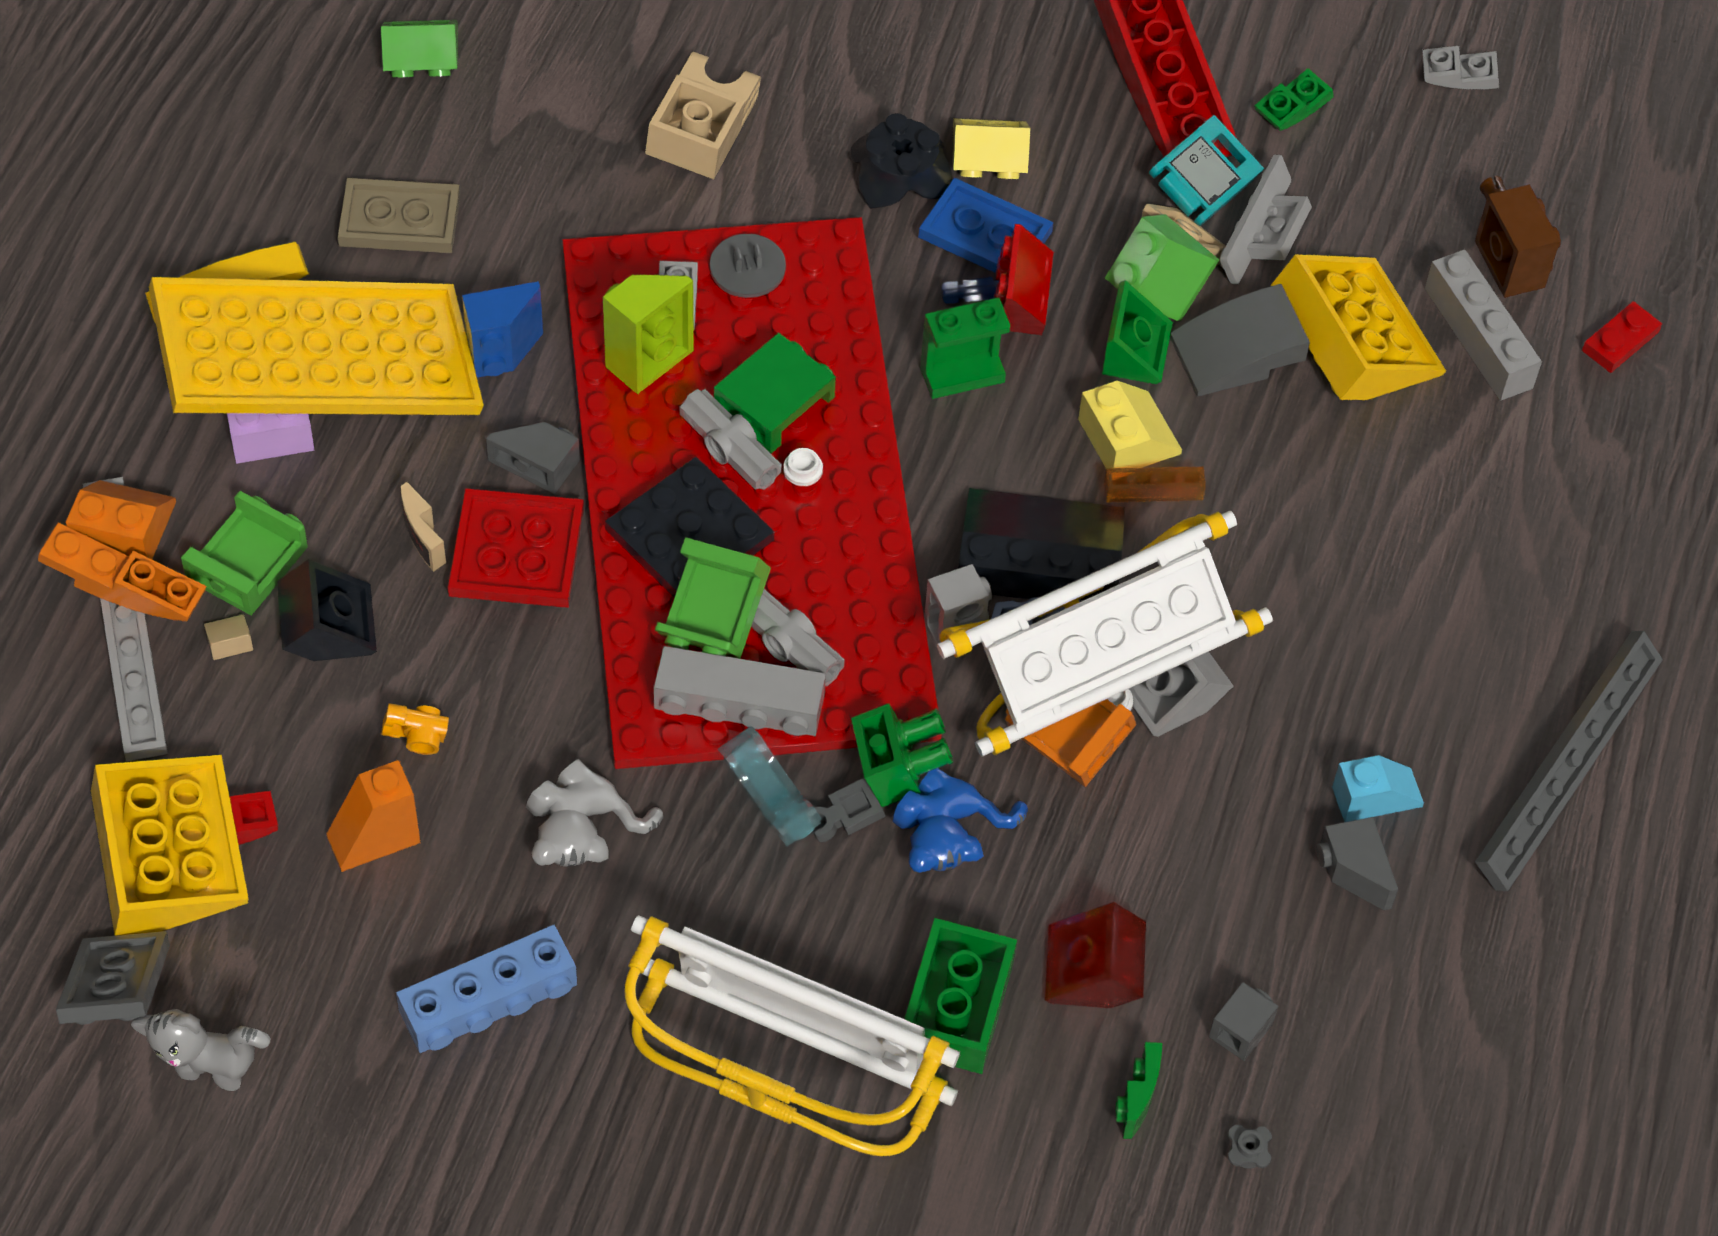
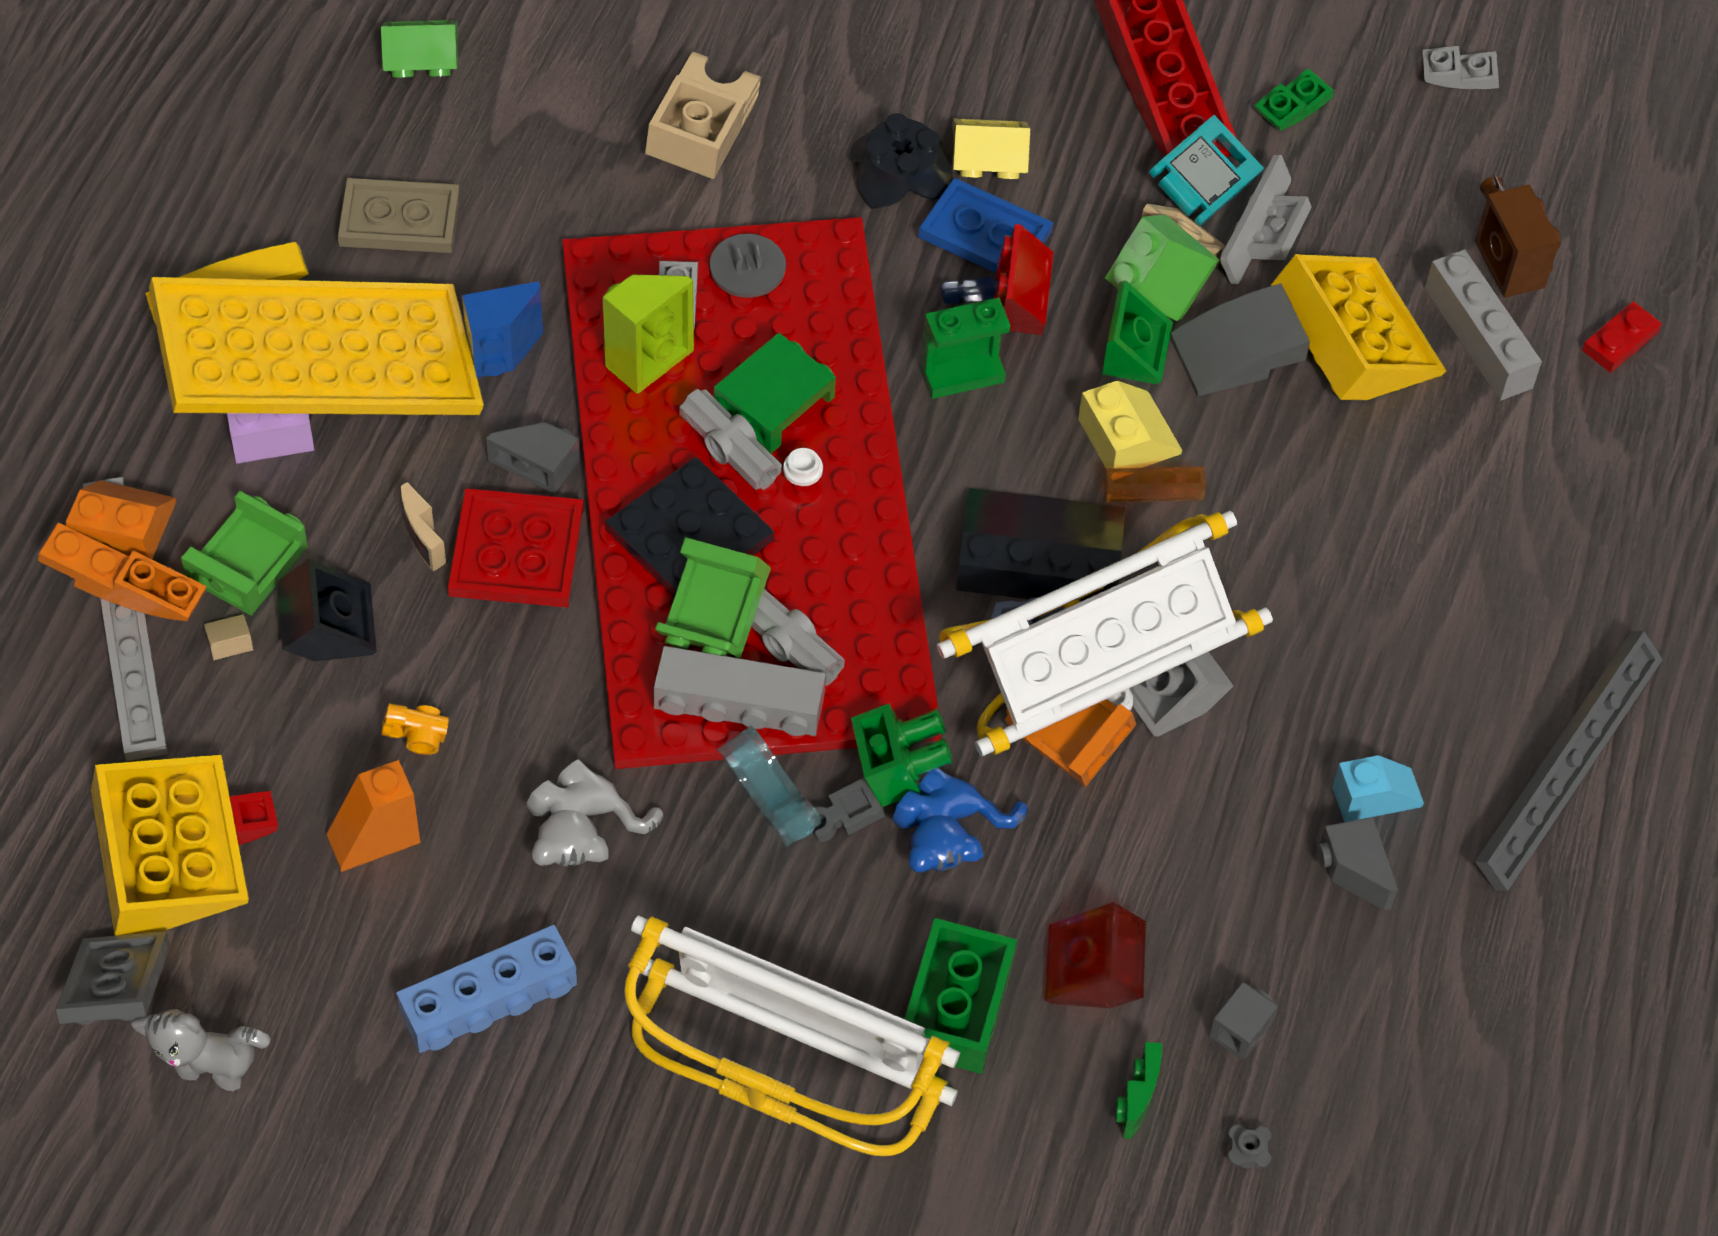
(955, 600): light grey brick -> none

